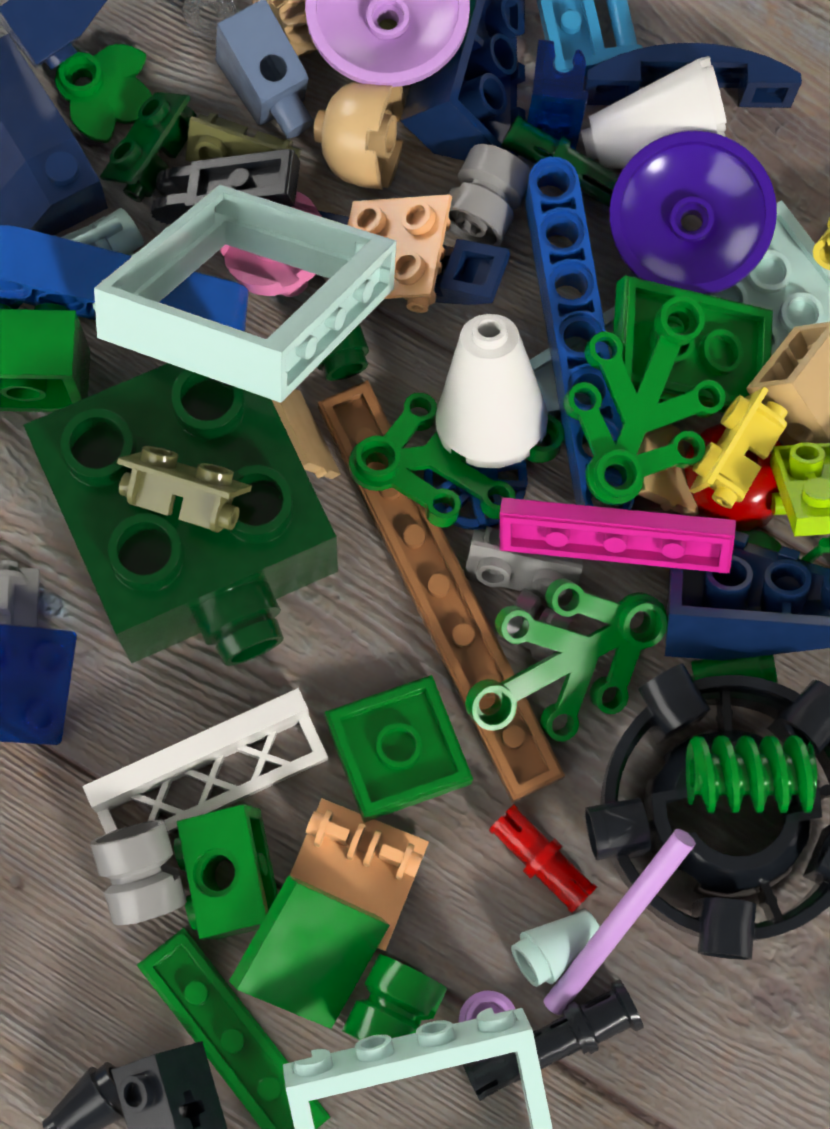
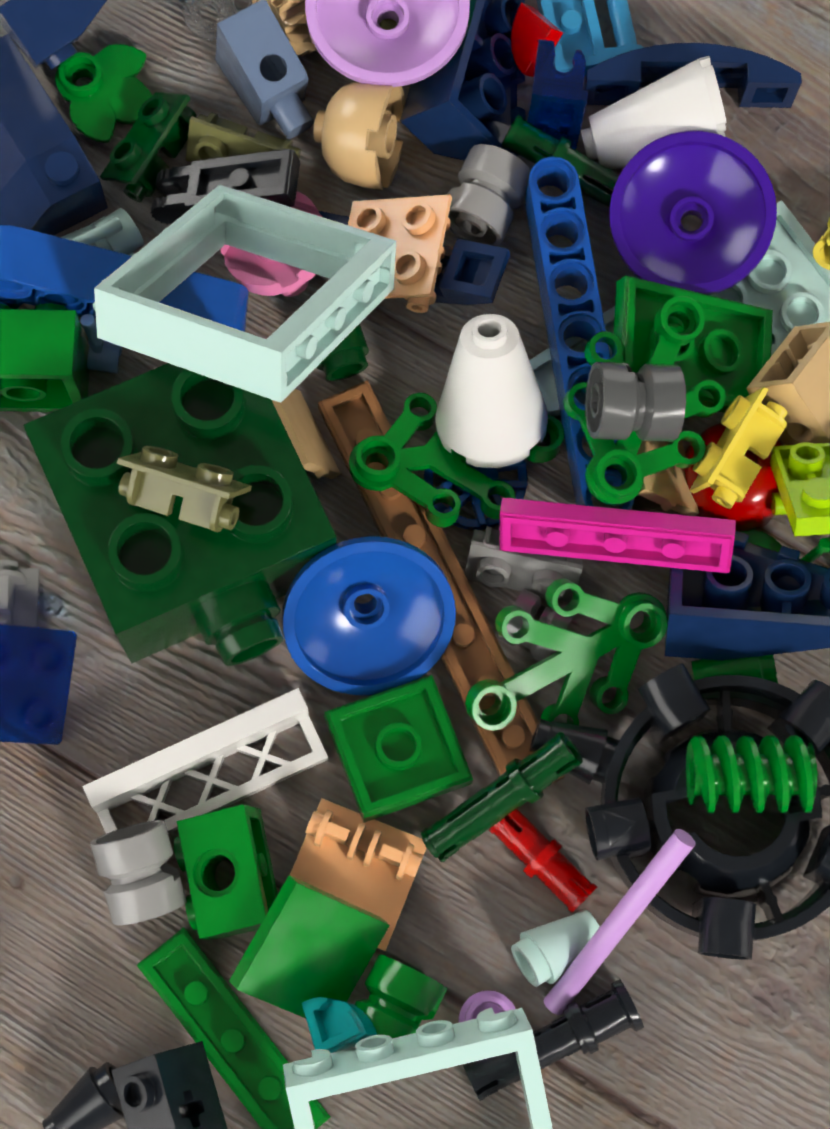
(101, 354): none -> light blue hand
(336, 1023): none -> teal tile
(376, 642): none -> blue dish
(519, 784): none -> dark green pin
(527, 29): none -> red tile
(591, 742): none -> black cone
(641, 402): none -> dark grey wheel

